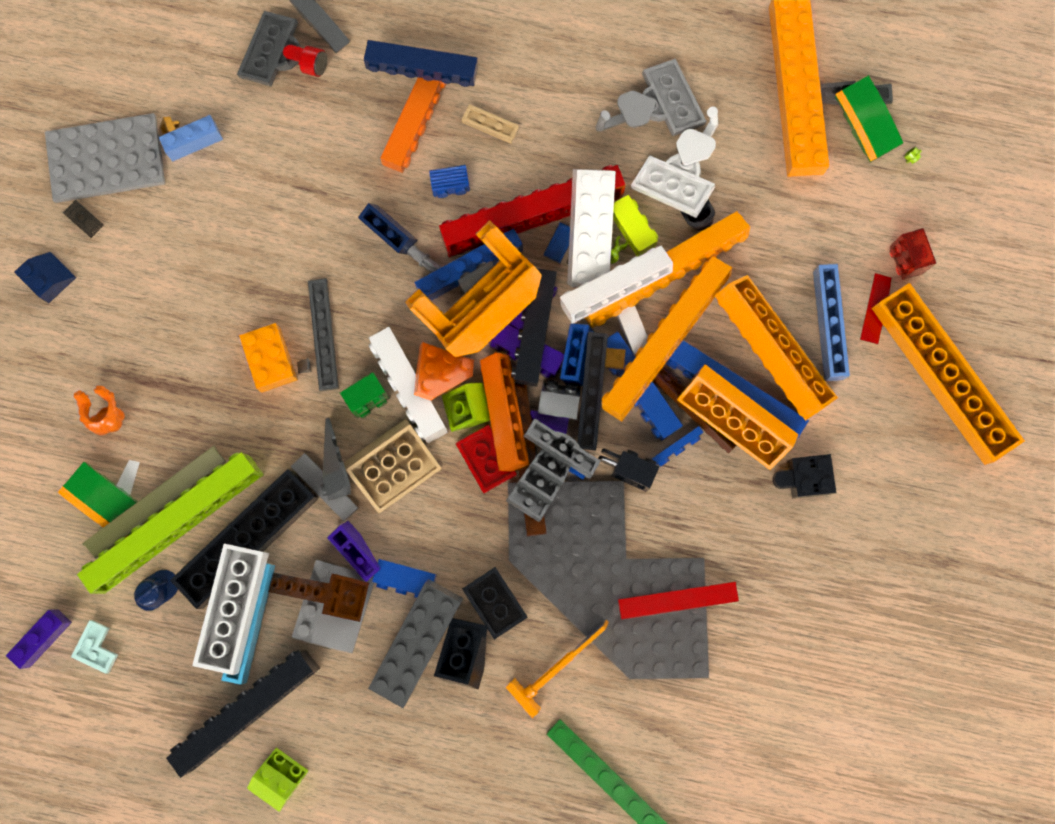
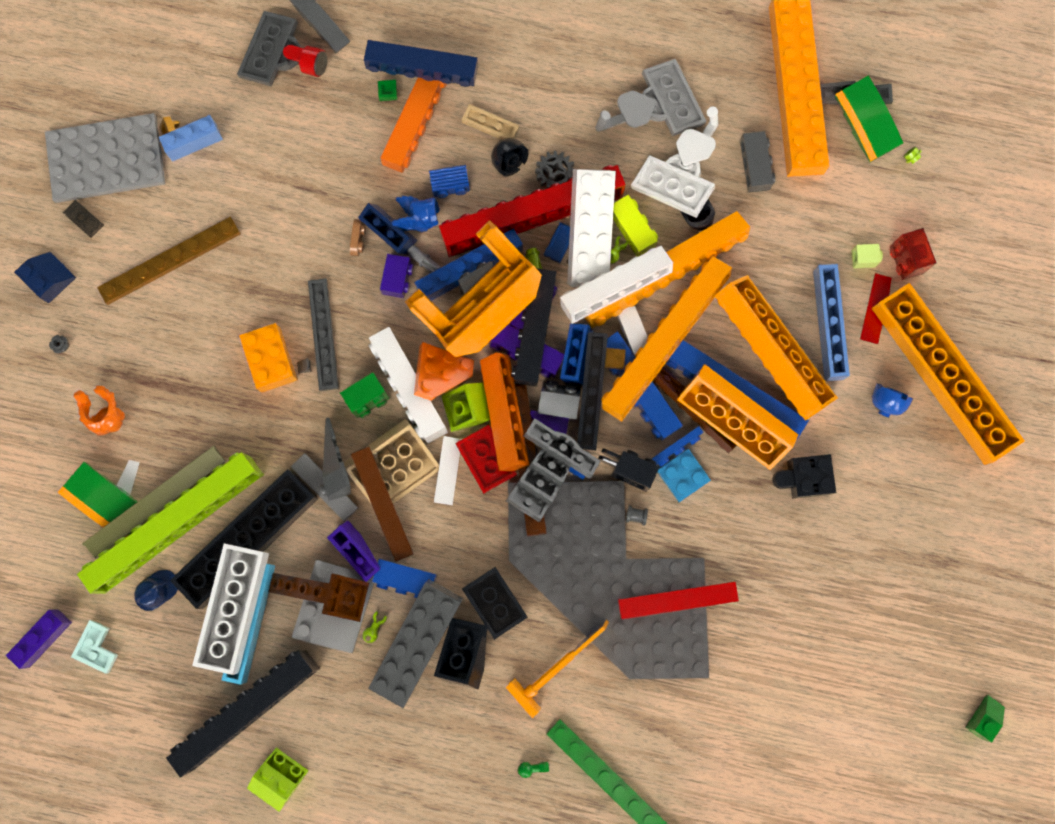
(63, 344): none -> dark grey plate
(168, 260): none -> pearl gold plate
(356, 243): none -> medium nougat plate
(372, 631): none -> lime arm
(382, 503): none -> reddish brown tile
(387, 90): none -> green plate
(396, 275): none -> dark purple brick
(420, 214): none -> blue helmet
(447, 471): none -> white sticker
(508, 156): none -> black cylinder
(526, 769): none -> green arm
(533, 257): none -> lime pin
(549, 167): none -> dark grey gear
(636, 515): none -> dark grey bush
(683, 475): none -> dark azure plate
(757, 161): none -> dark grey brick
(866, 256): none -> yellowish green brick
(890, 401): none -> blue cylinder
(987, 719): none -> green slope

